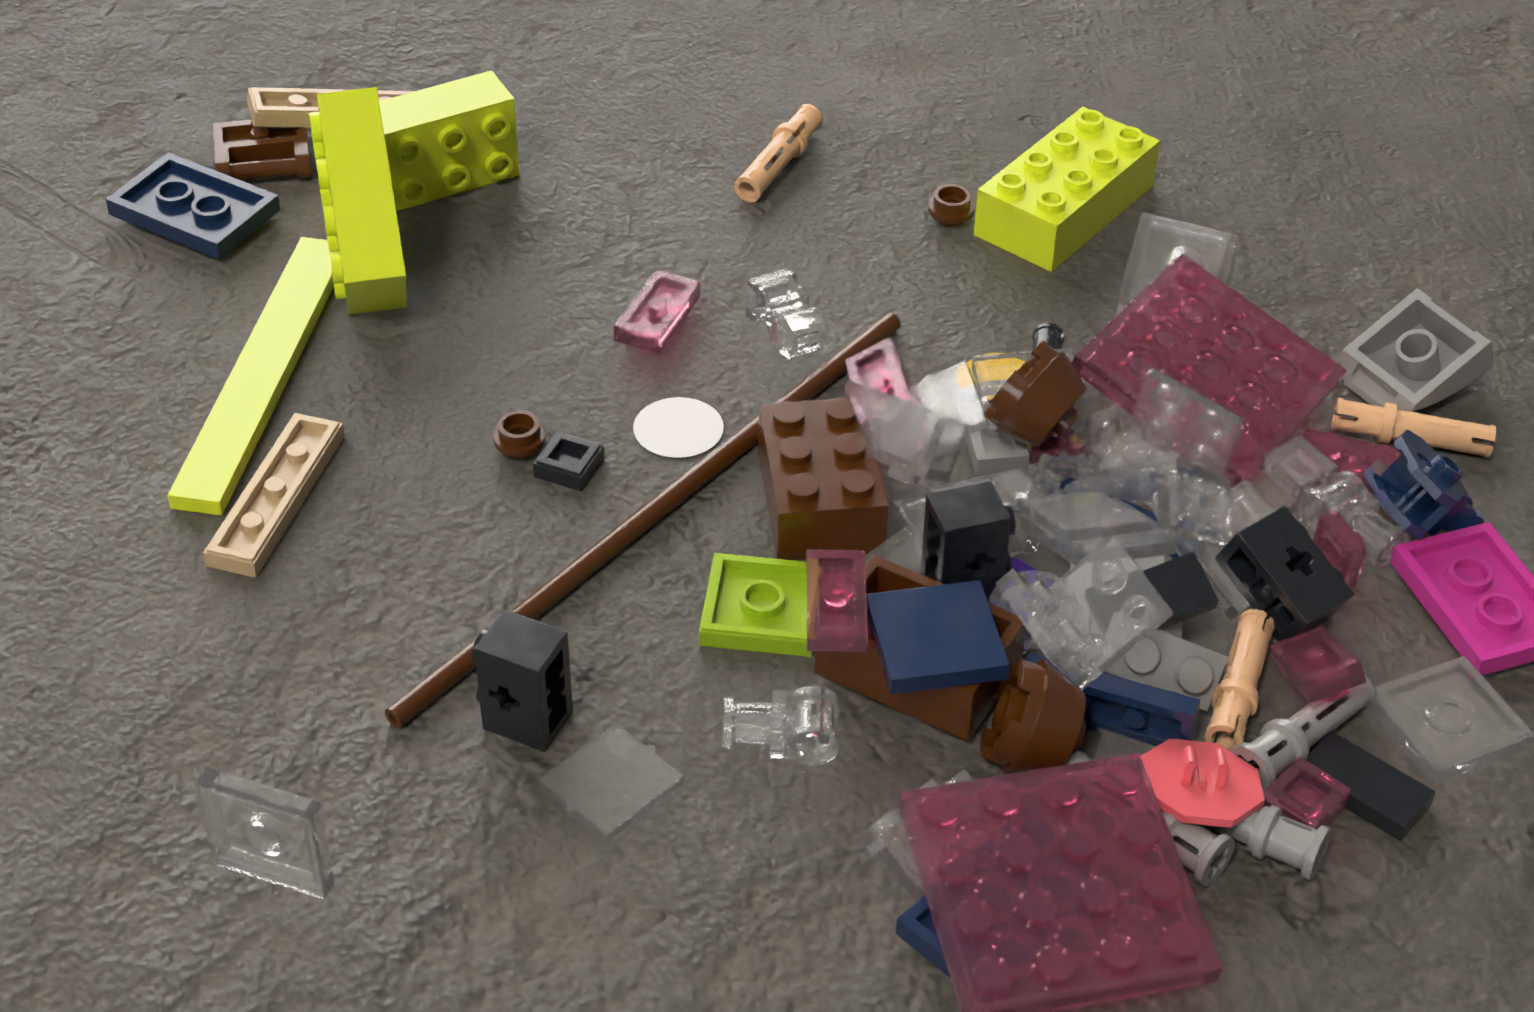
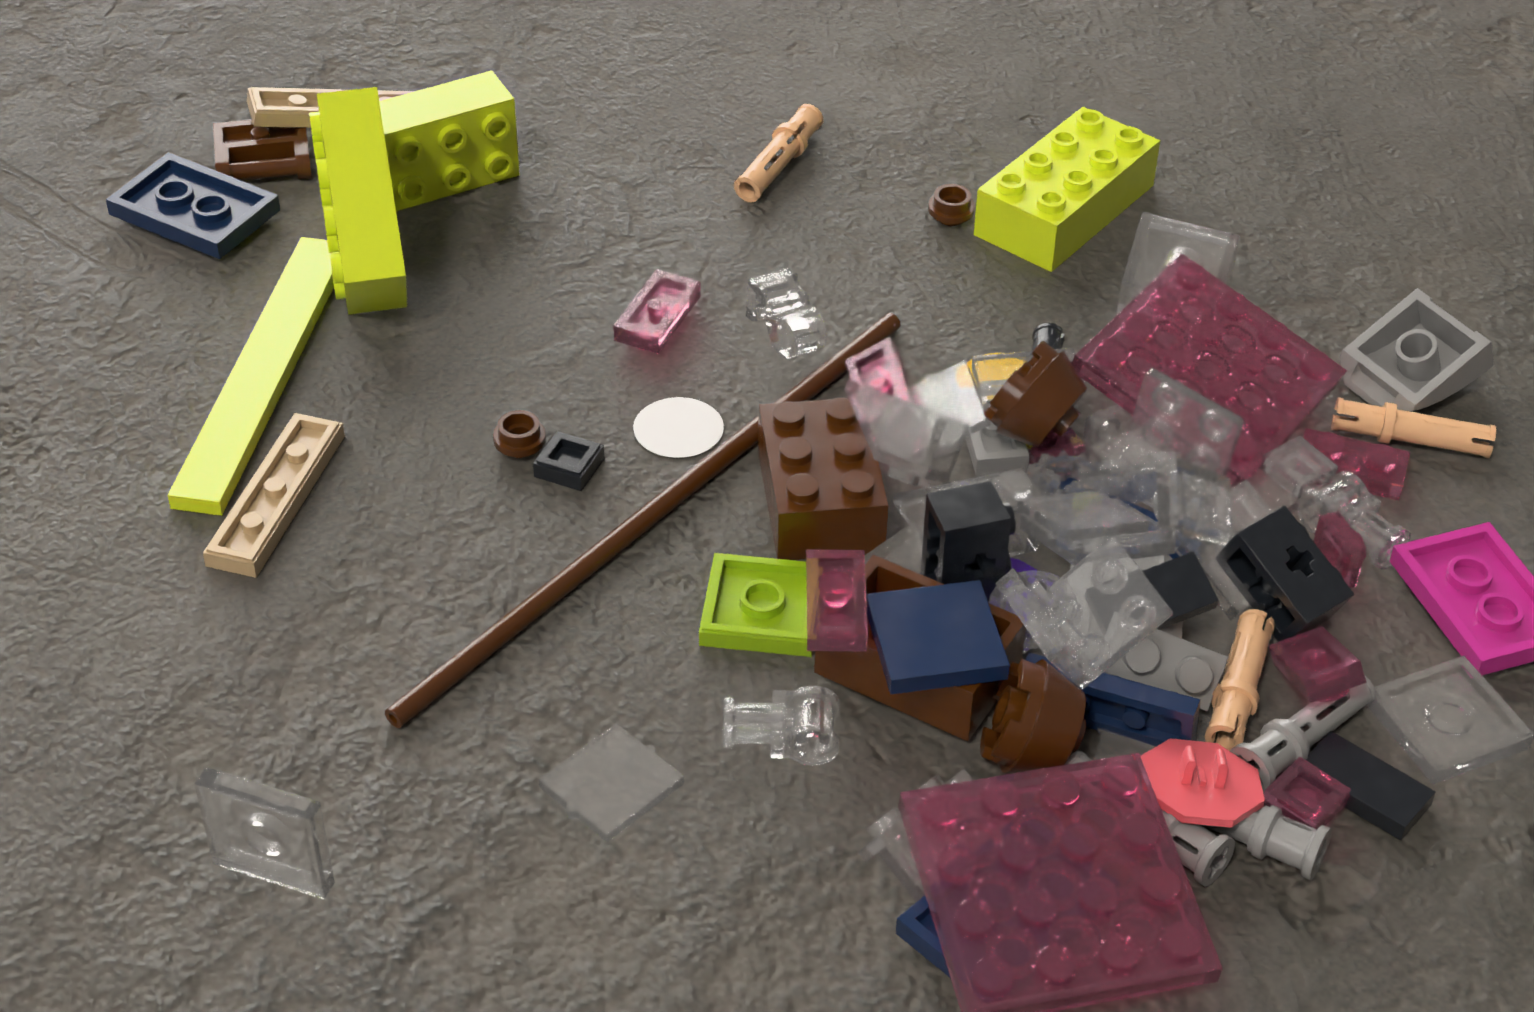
(523, 679): black brick -> none
(1422, 489): dark blue hinge -> none

